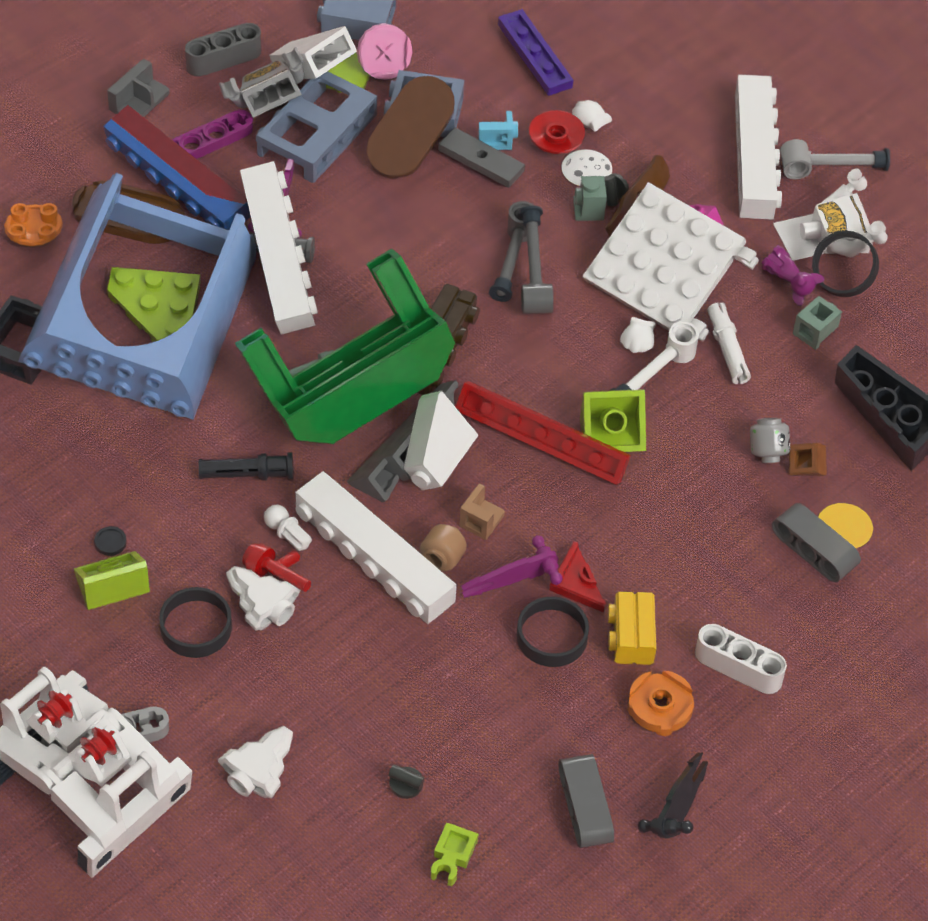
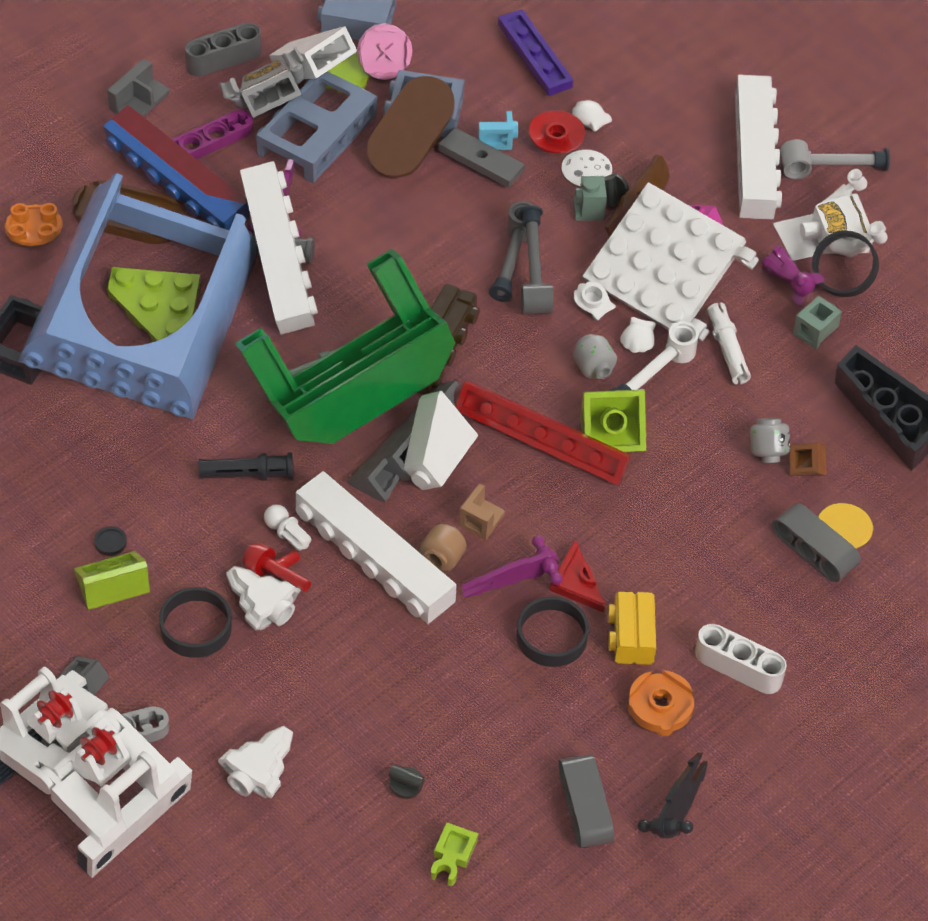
(90, 670): none -> dark grey slope
(593, 299): none -> white animal
(594, 356): none -> light grey head

